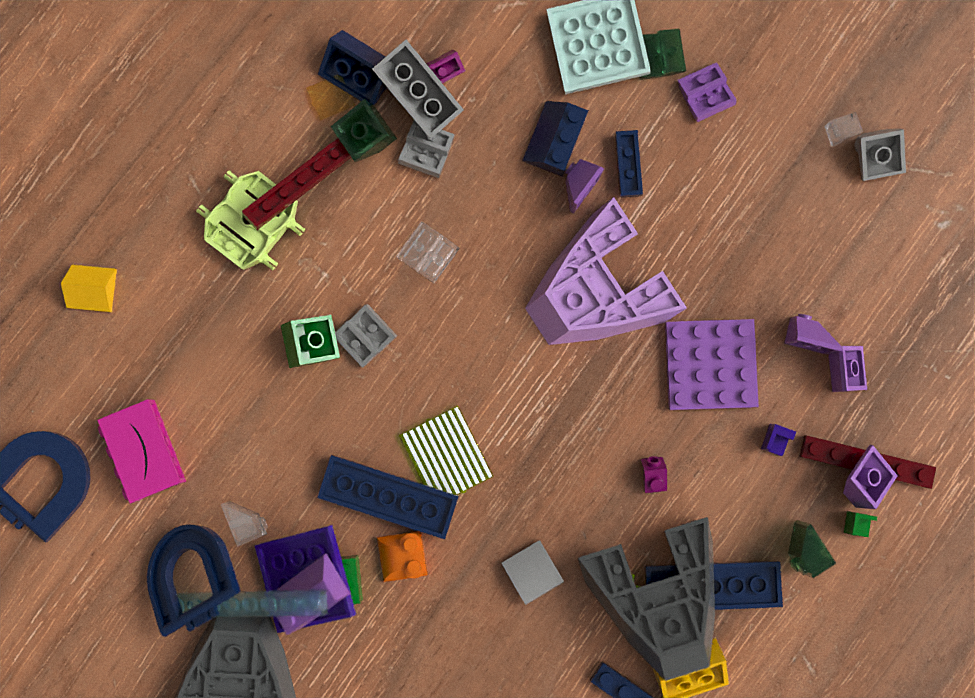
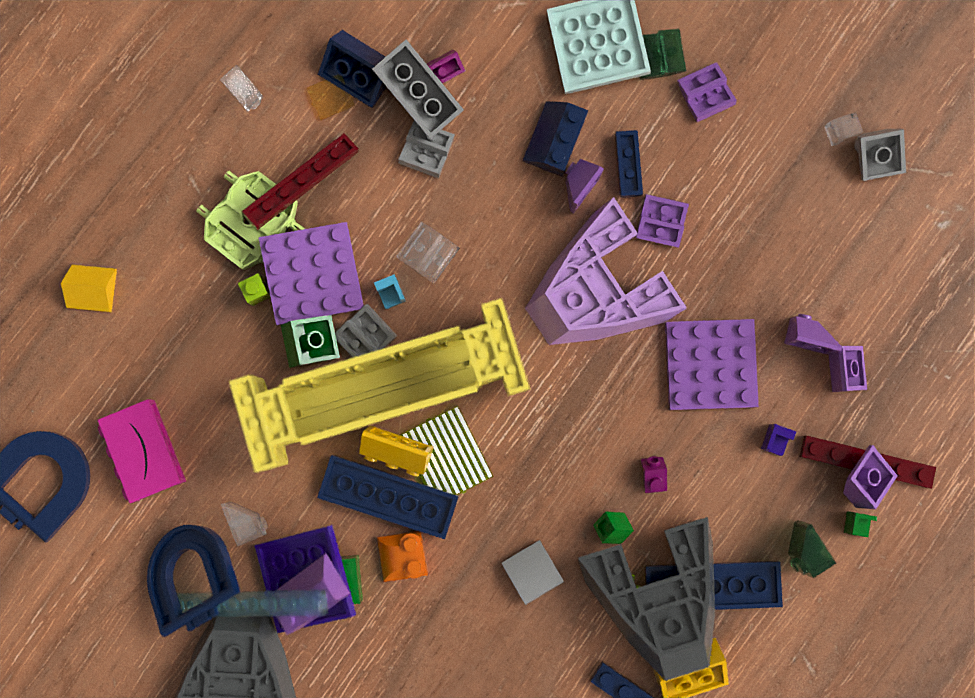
(242, 88): none -> clear slope
(254, 289): none -> lime brick
(311, 273): none -> medium lavender plate
(363, 131): clear green slope -> none
(377, 386): none -> light yellow brick
(390, 291): none -> medium azure panel
(395, 450): none -> yellow slope
(613, 527): none -> green panel
(662, 220): none -> medium lavender slope

